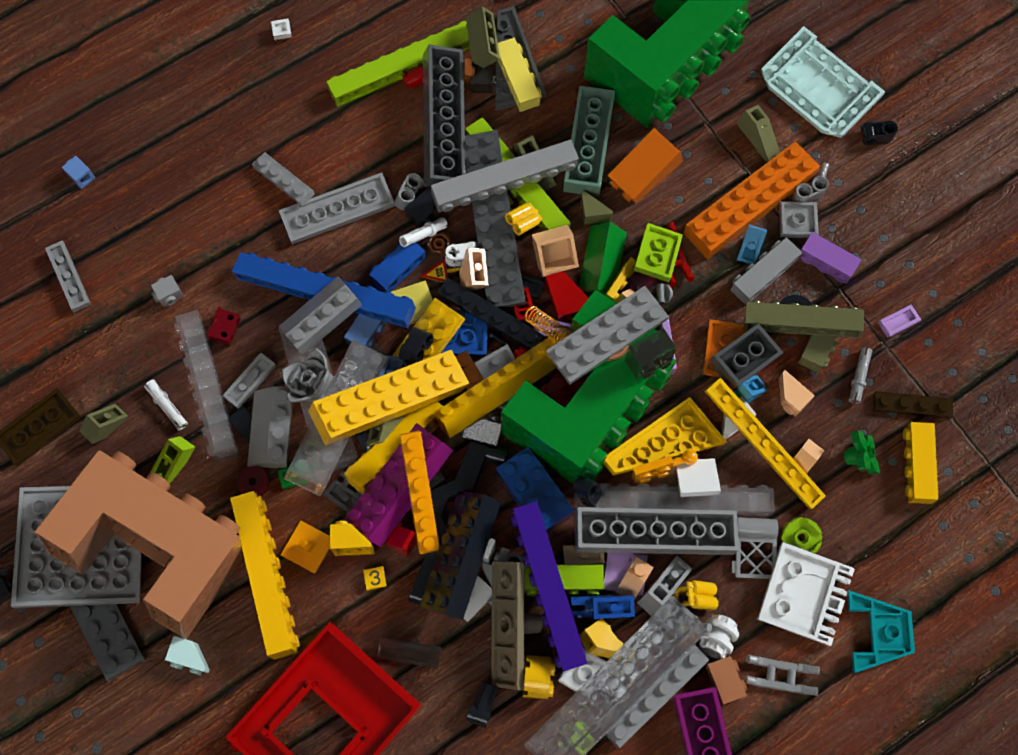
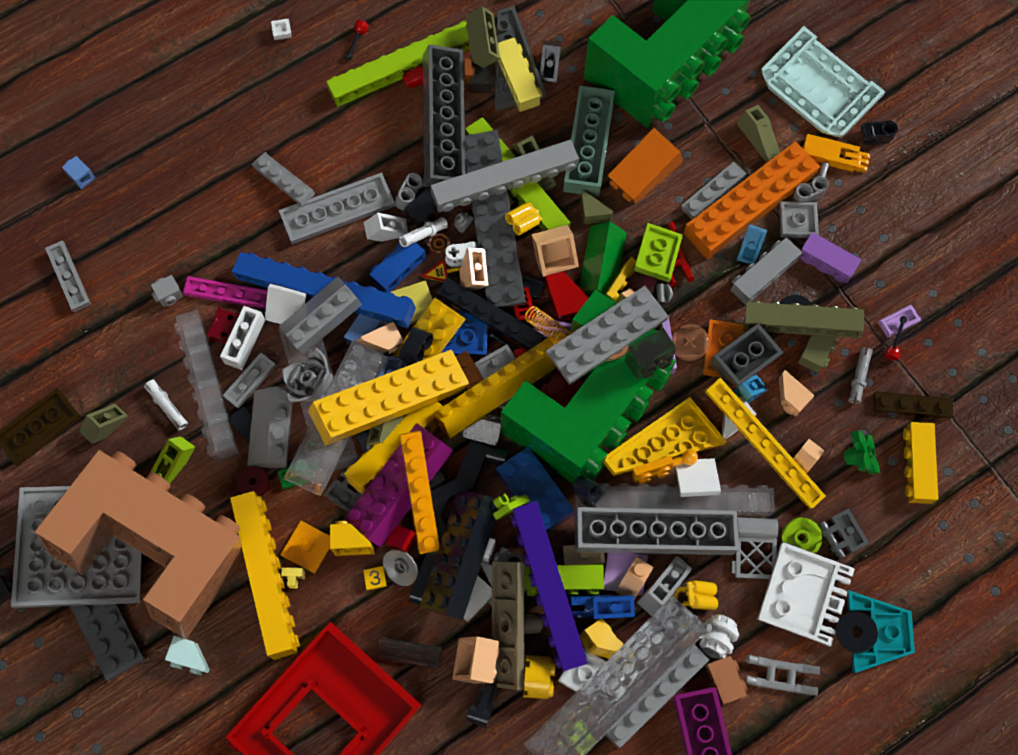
(225, 292): none -> dark pink tile
(242, 338): none -> white brick
(282, 303): none -> white tile
(293, 576): none -> light yellow tile
(360, 28): none -> hinge
(383, 339): none -> light nougat slope
(385, 227): none -> white slope
(400, 567): none -> light grey dish
(462, 221): none -> light grey plate
(476, 660): none -> light nougat piece
(507, 505): none -> lime plate
(550, 61): none -> black slope
(690, 342): none -> nougat tile
(713, 190): none -> light grey plate
(828, 151): none -> light orange hinge
(849, 531): none -> dark grey plate
(857, 620): none -> black tile
(893, 352): none -> hinge

